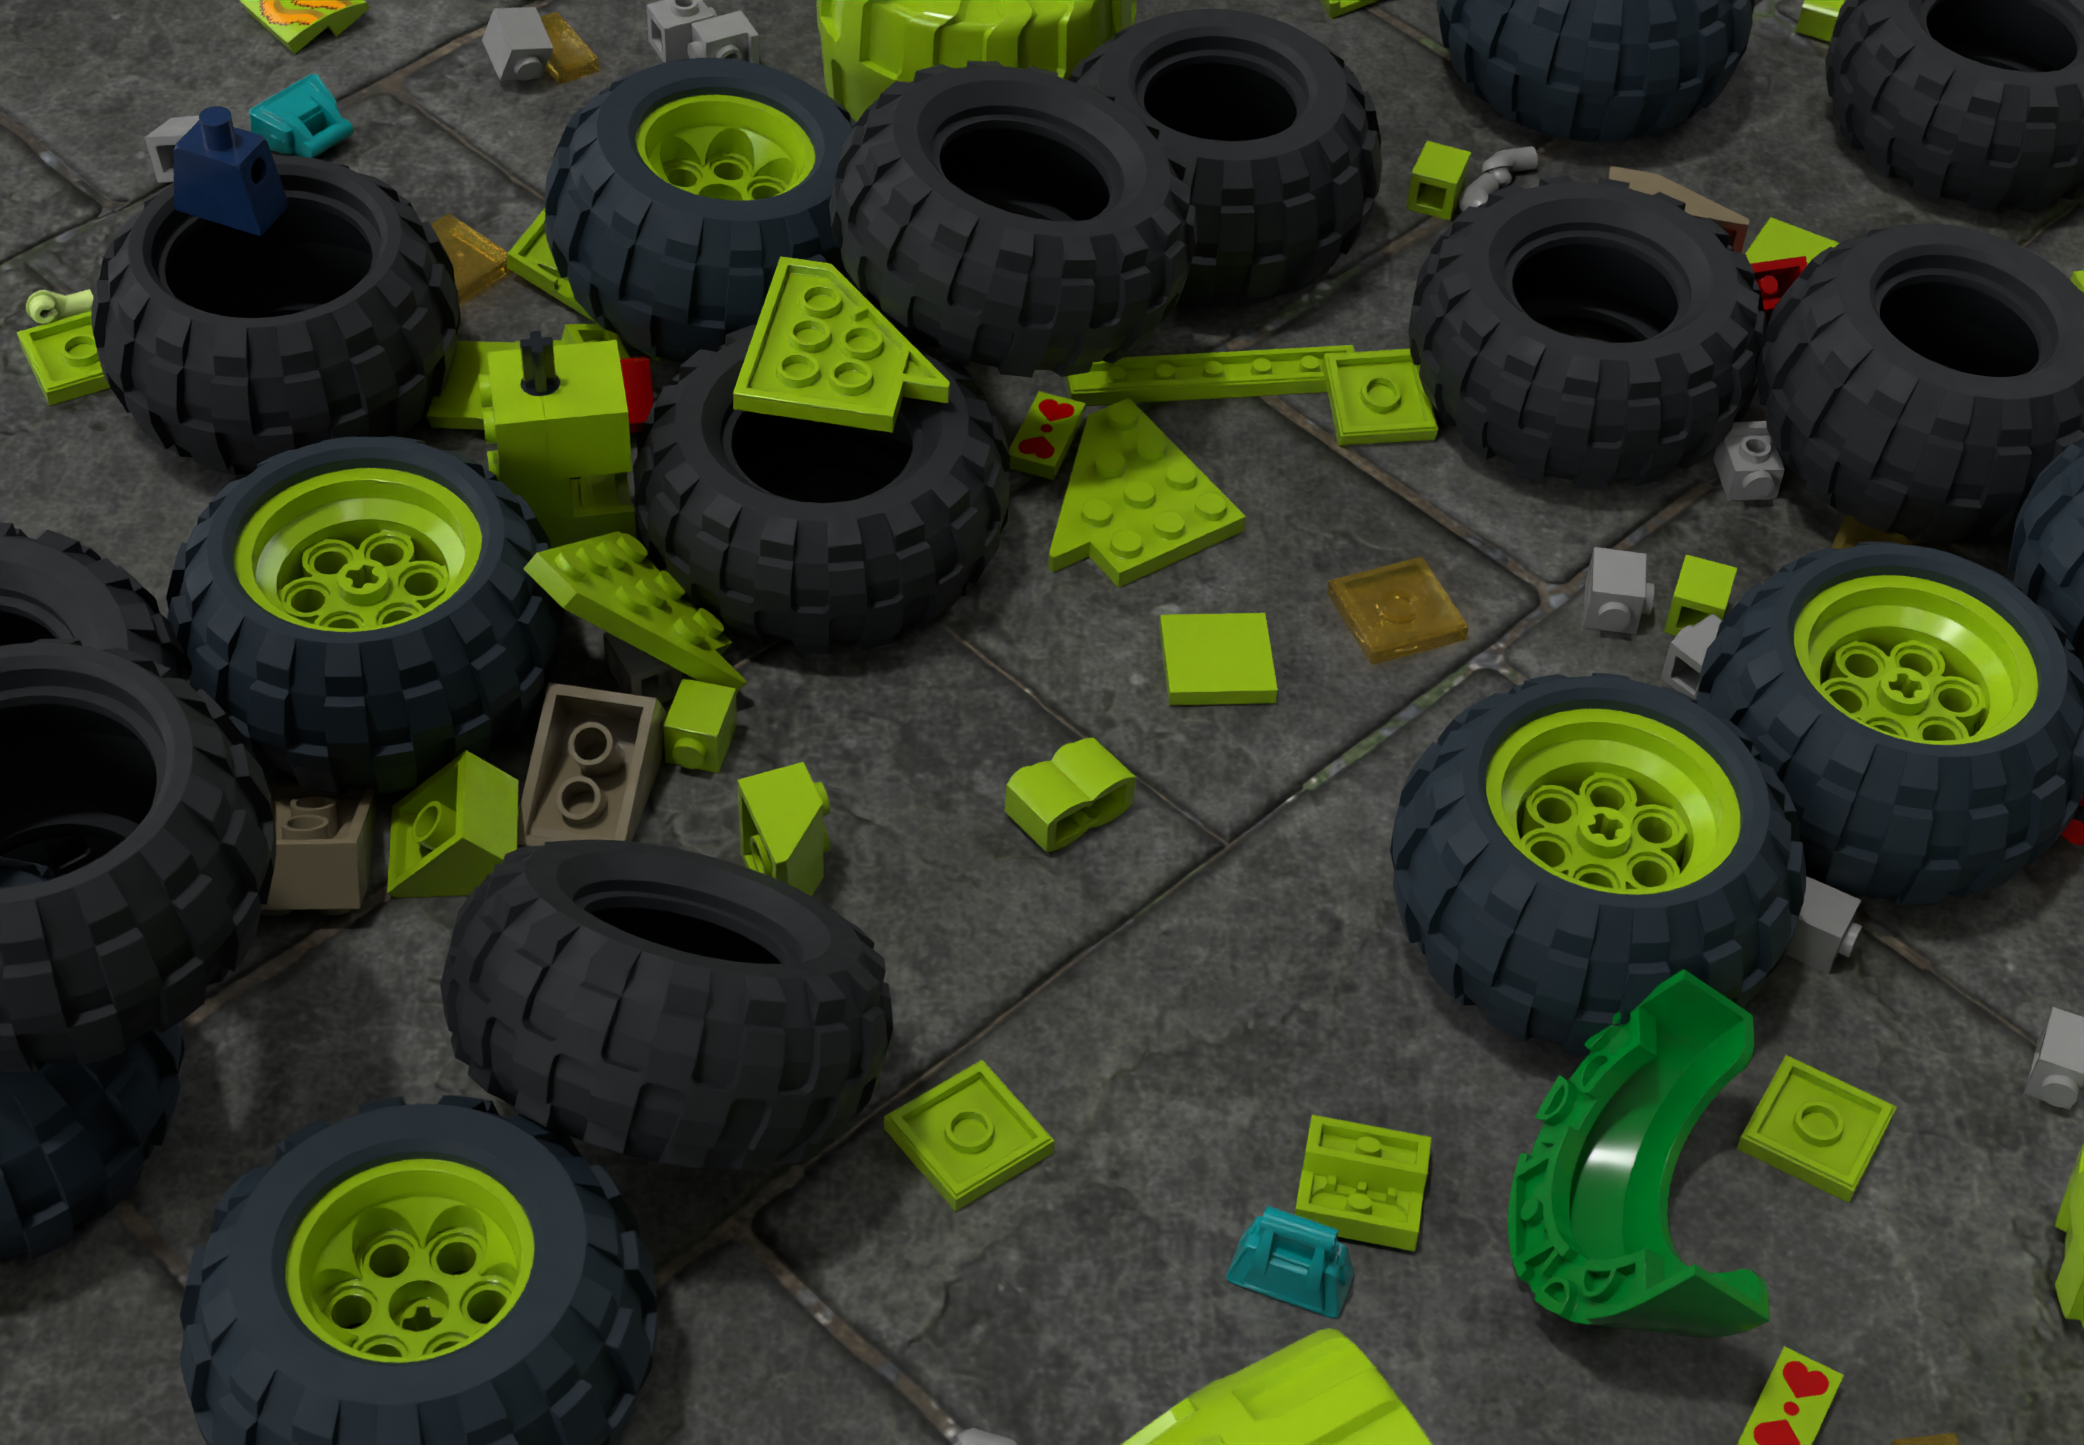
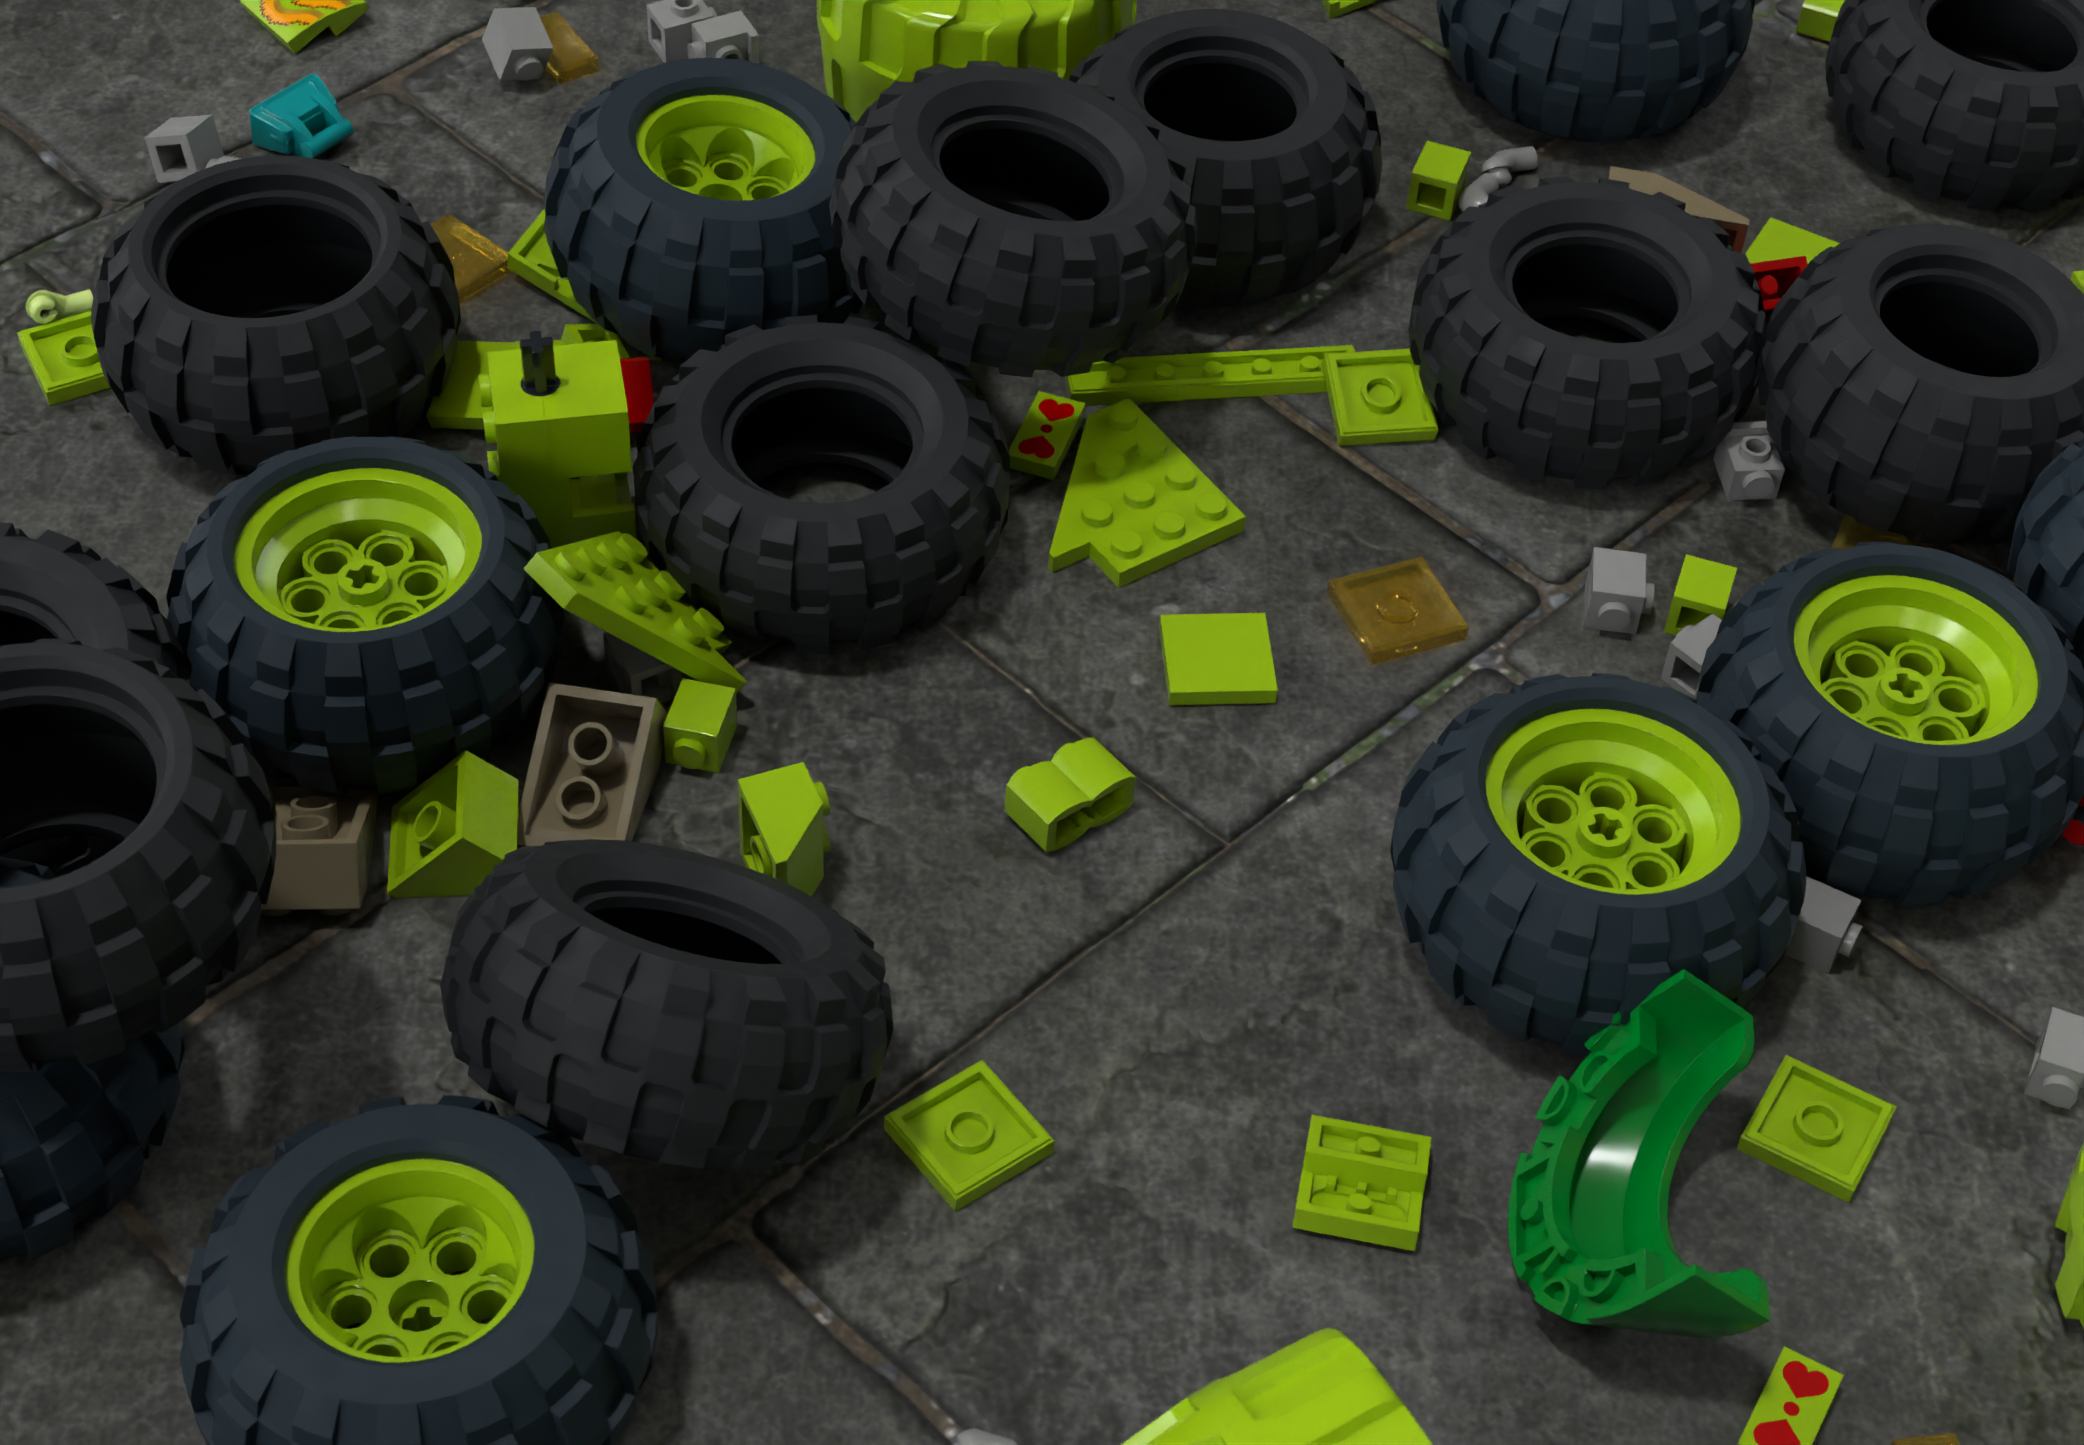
(227, 175): dark blue torso -> none
(830, 355): lime wing -> none
(1293, 1262): teal piece -> none

